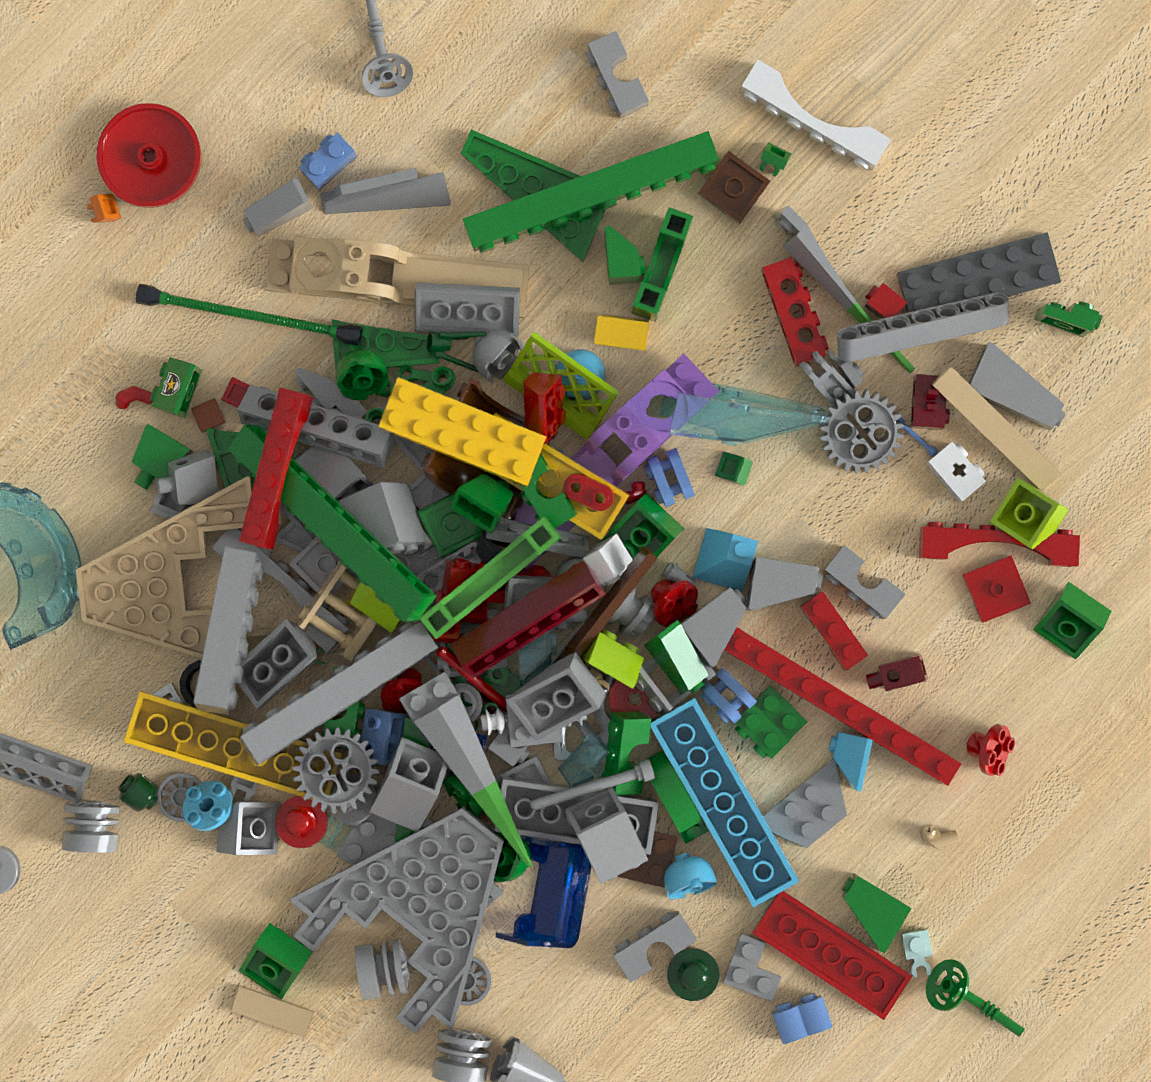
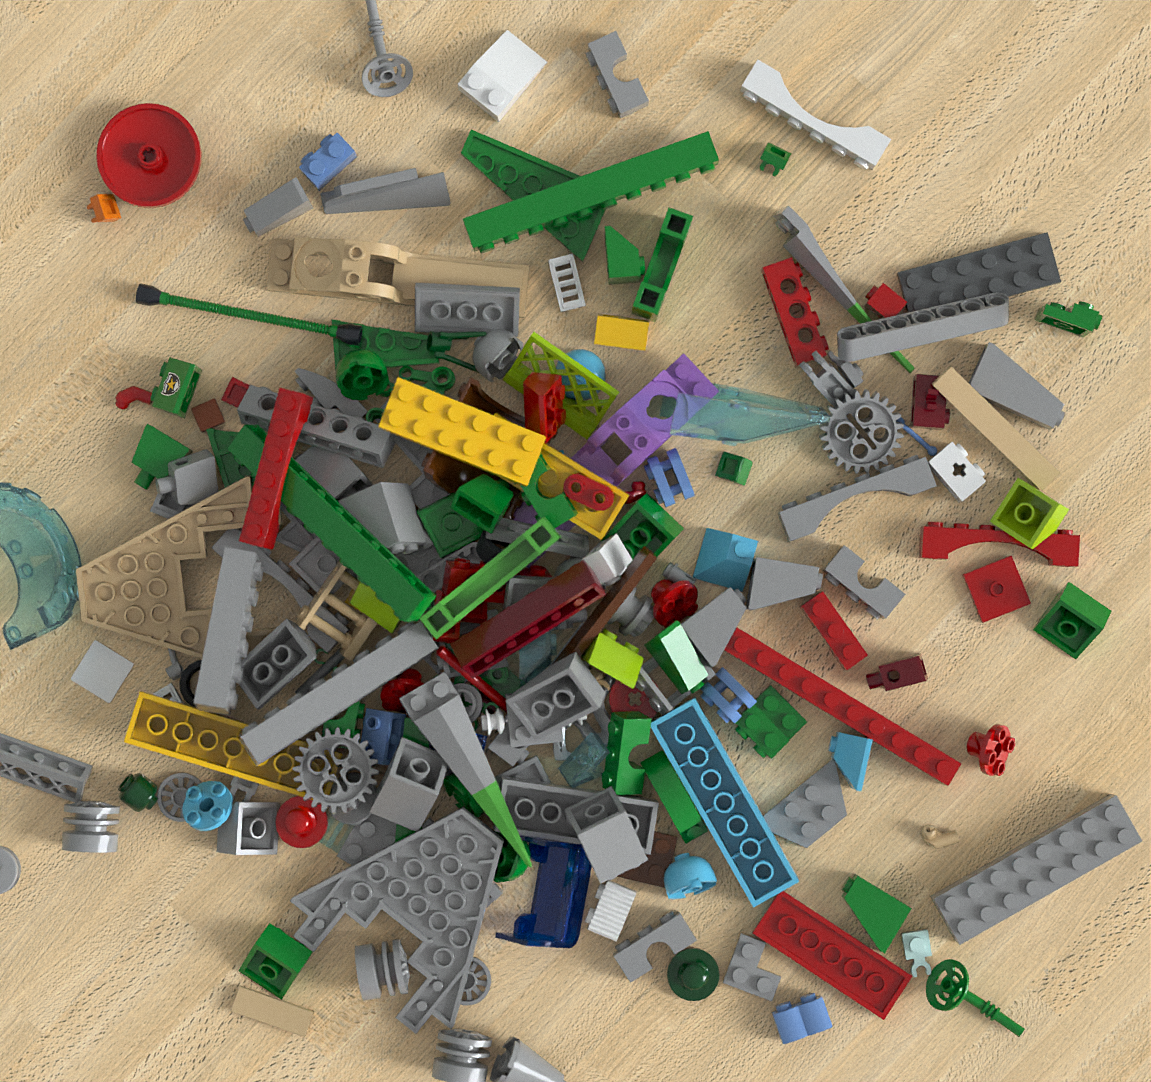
(102, 671): none -> white sticker
(175, 670): none -> light grey hand
(326, 668): none -> light grey bar
(501, 75): none -> white slope
(559, 261): none -> white slope
(610, 910): none -> white brick
(642, 771): light grey piece -> none
(734, 187): reddish brown plate -> none
(908, 480): none -> light grey arch
(1036, 868): none -> light grey brick

